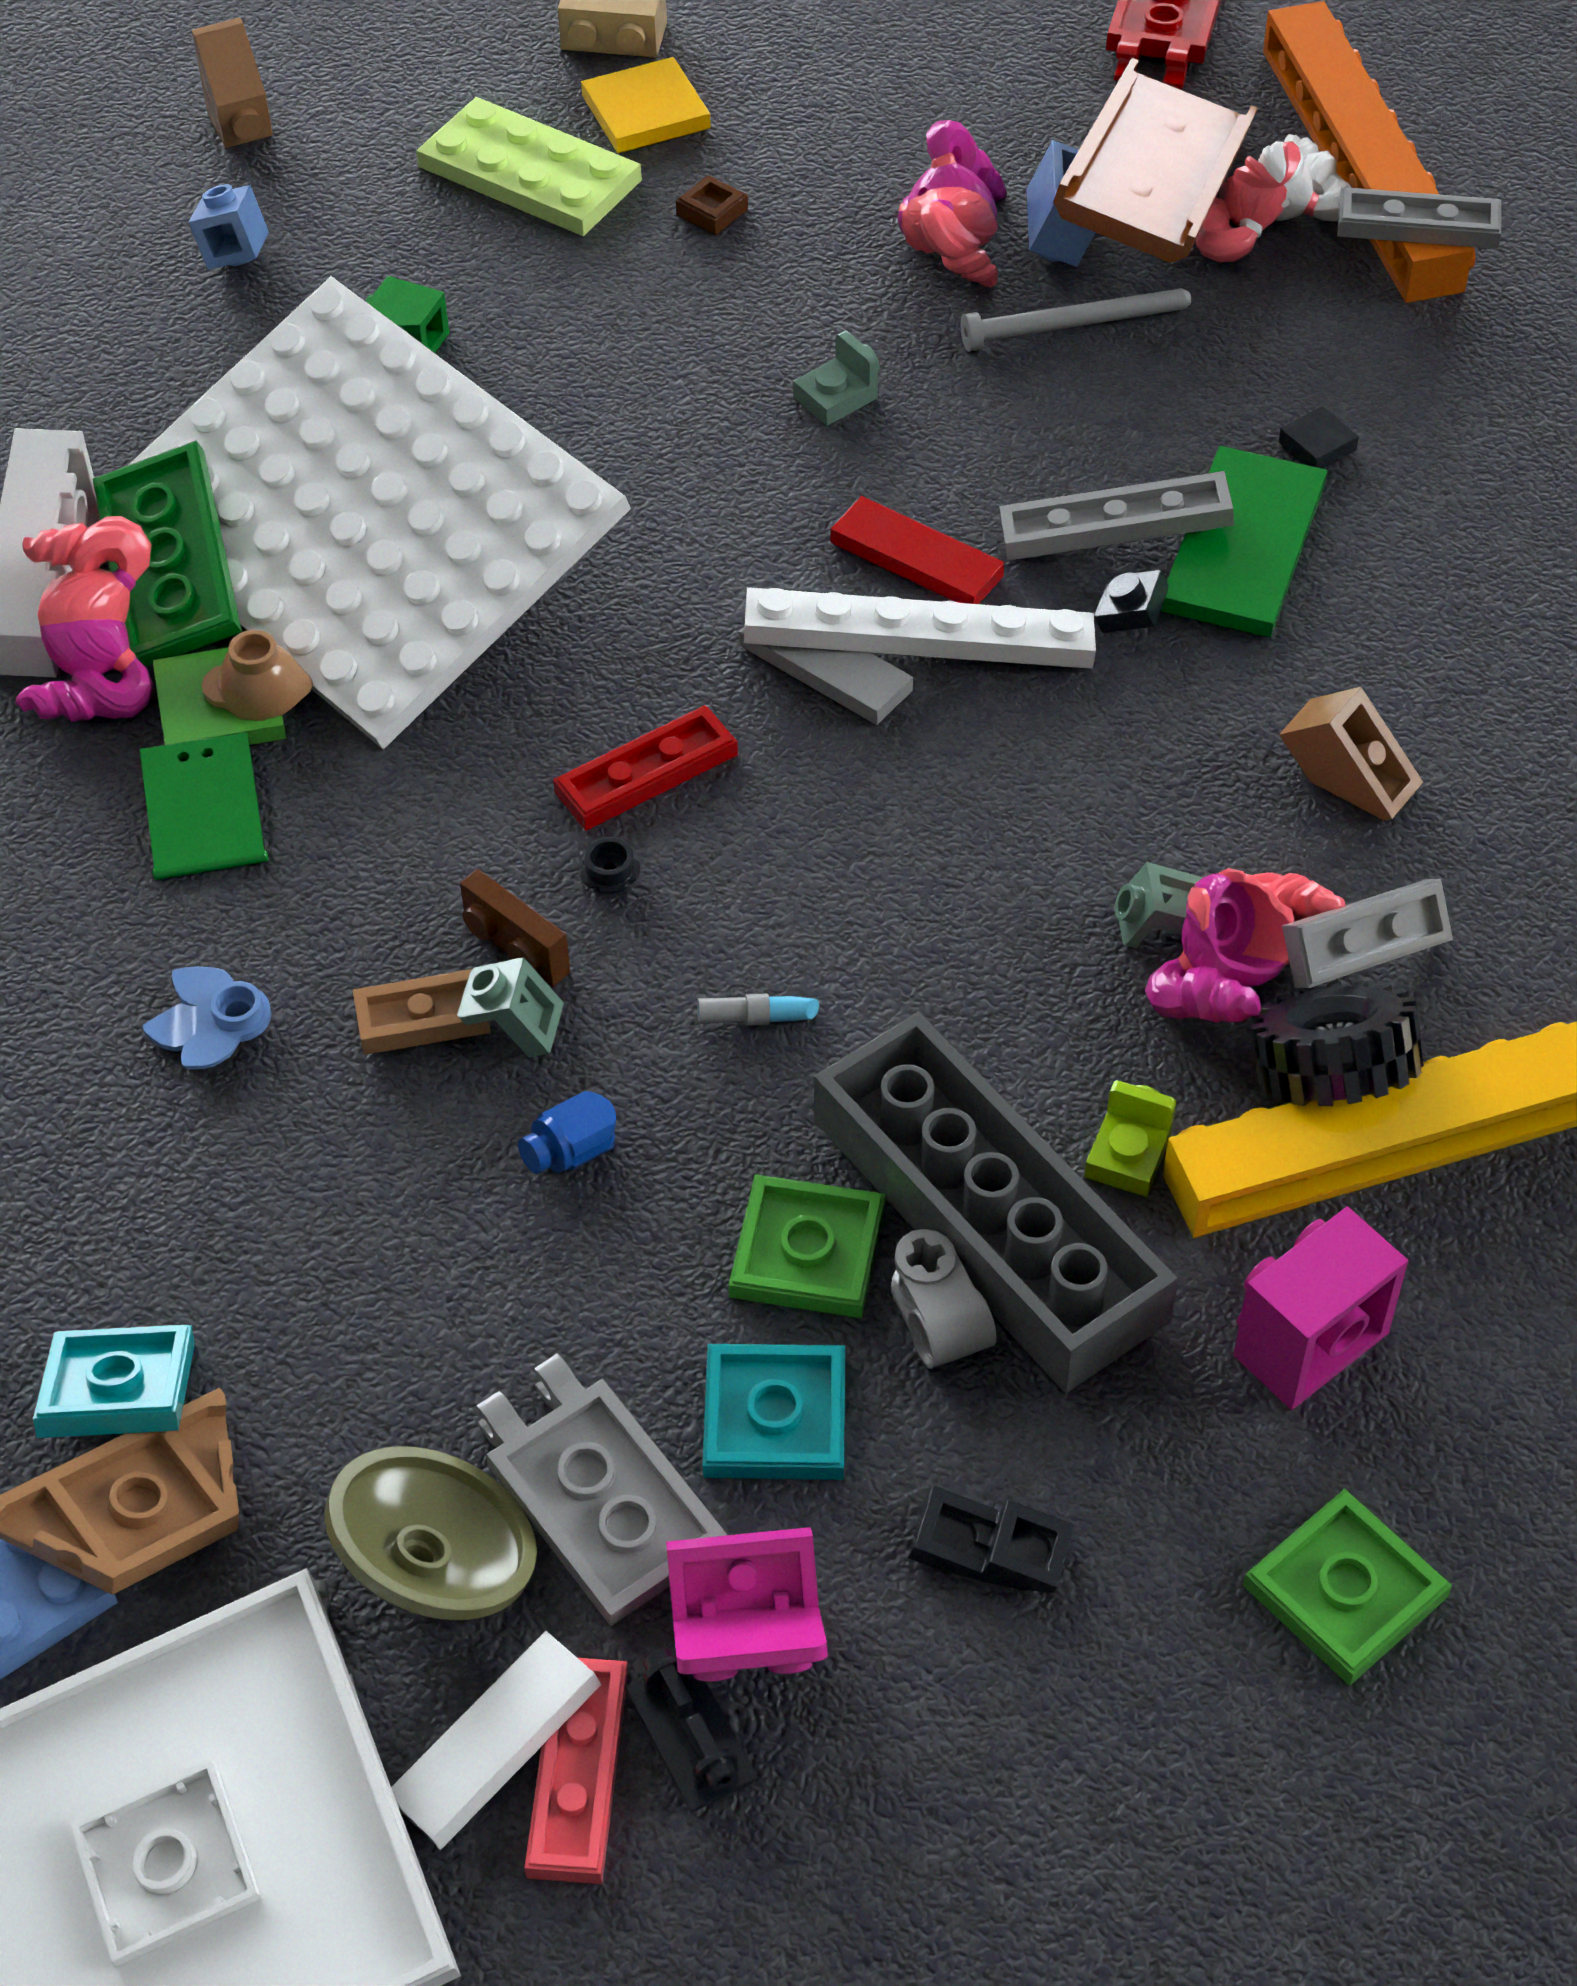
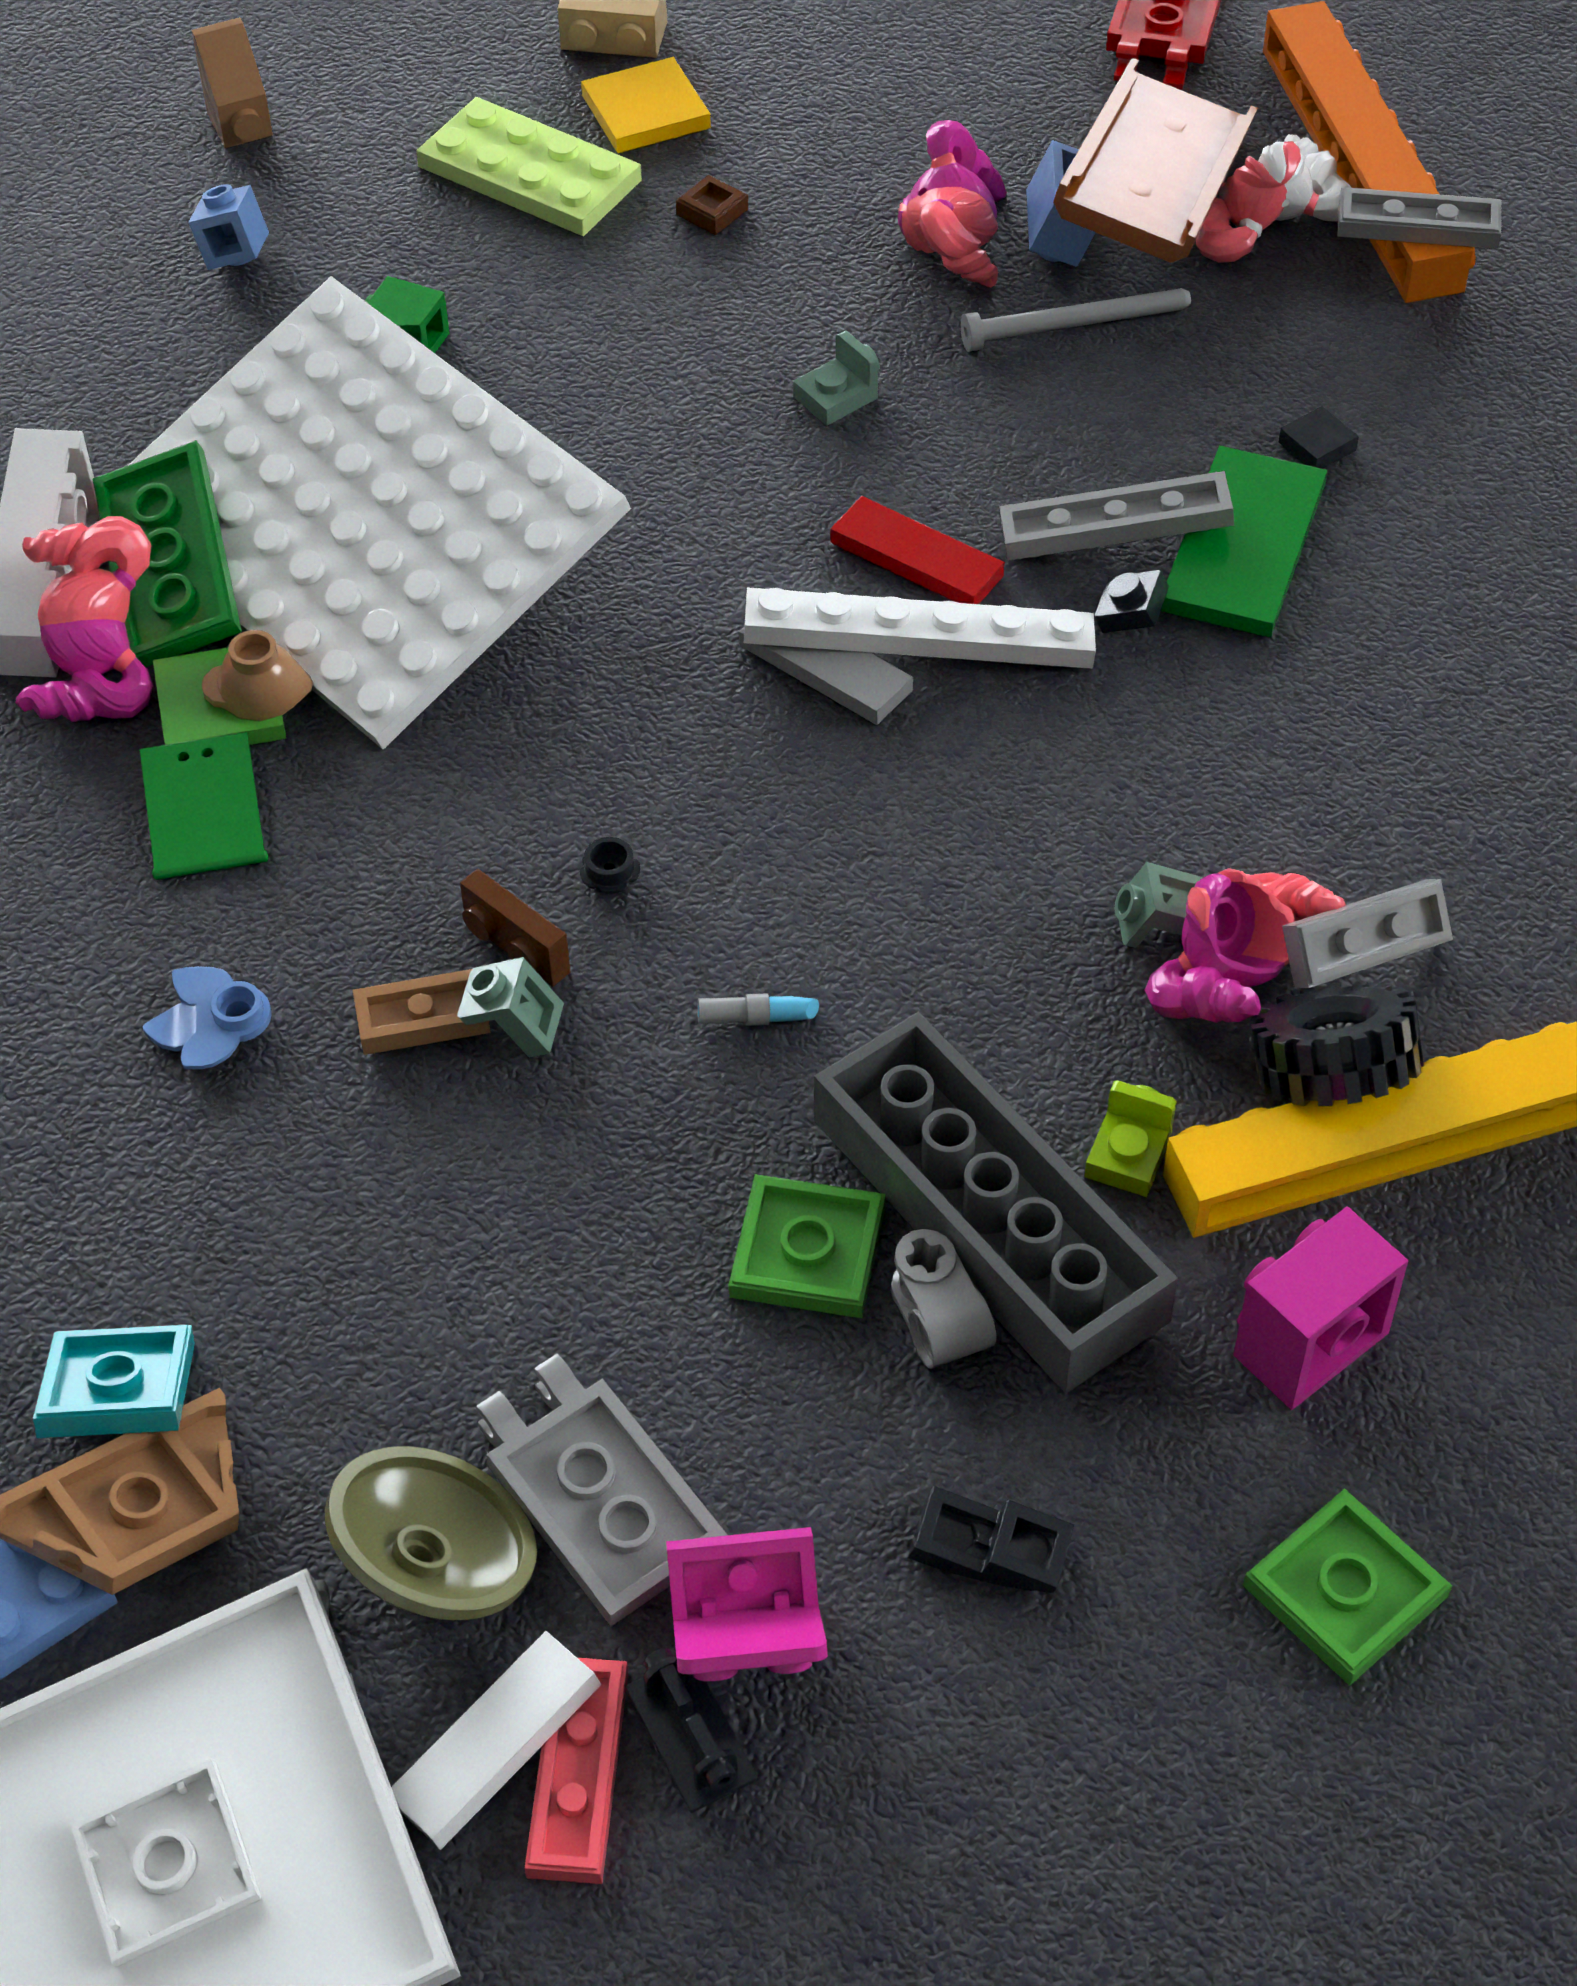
(570, 1134): blue arm -> none
(645, 767): red tile -> none
(774, 1411): teal tile -> none
(1352, 752): medium nougat slope -> none

